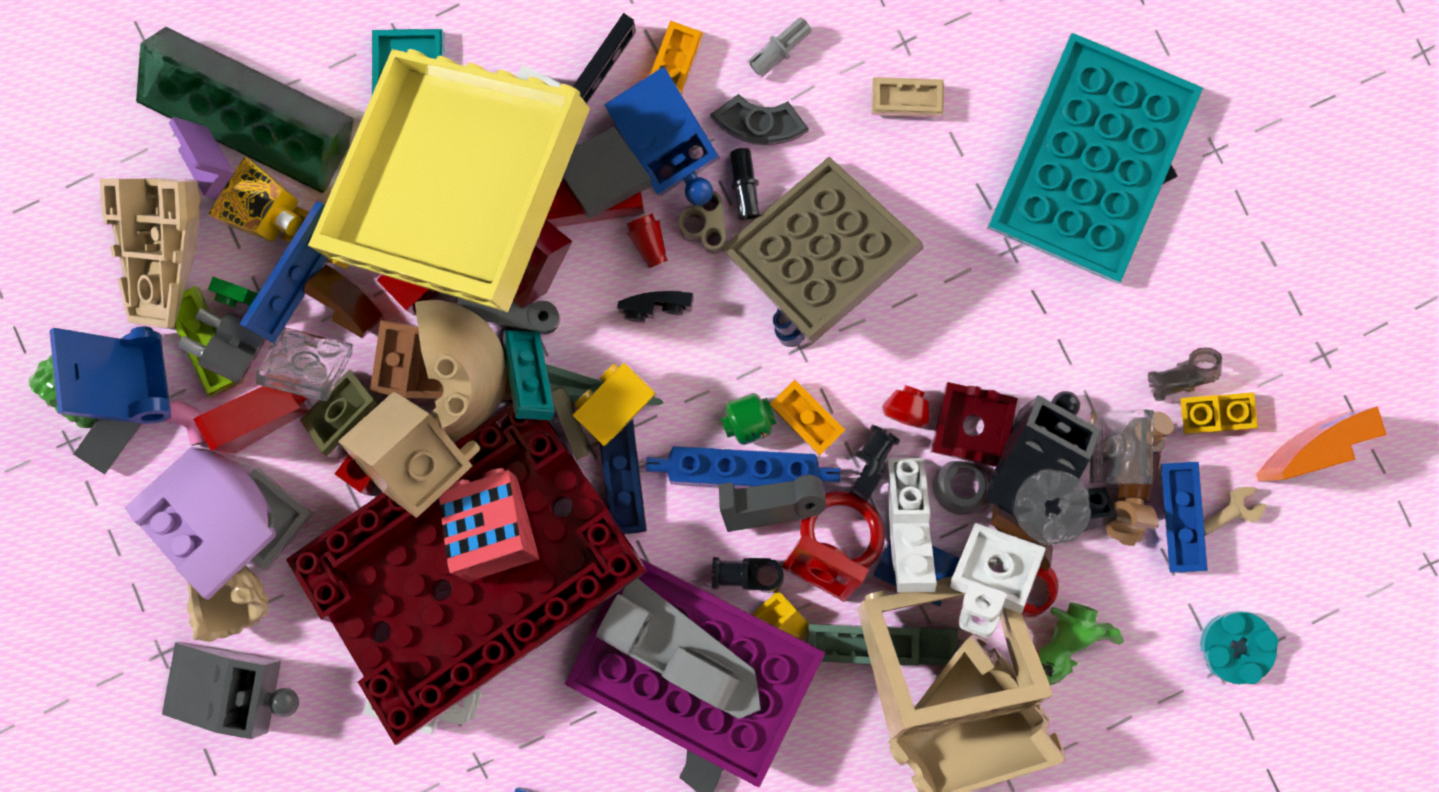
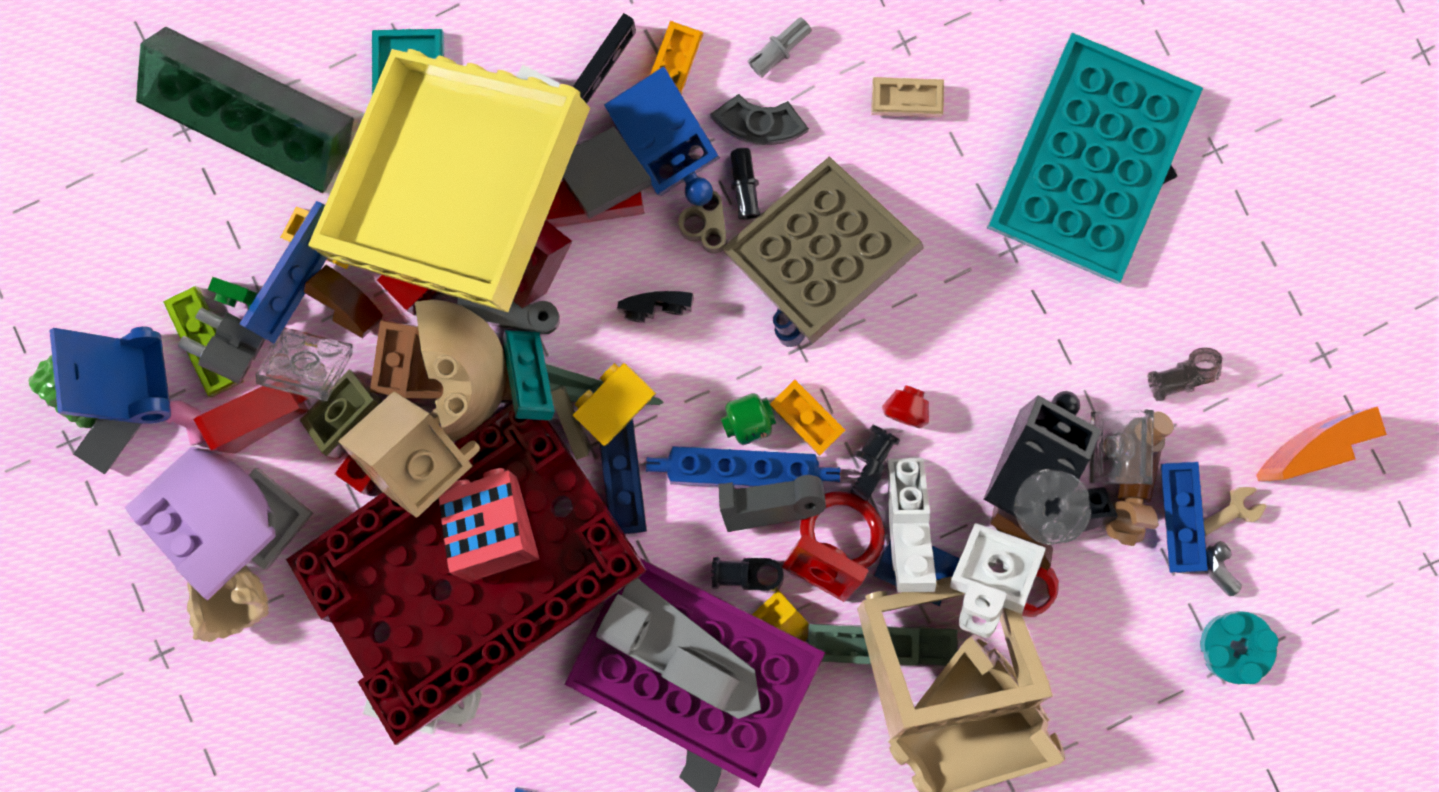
(156, 242): tan wedge -> none
(202, 156): medium lavender panel -> none
(225, 691): dark grey slope -> none
(256, 203): torso -> none
(648, 239): red cone -> none
(948, 499): flat silver piece -> none
(997, 416): dark red piece -> none
(1072, 634): bright green animal -> none
(1217, 570): none -> flat silver arm
(1218, 413): yellow slope -> none

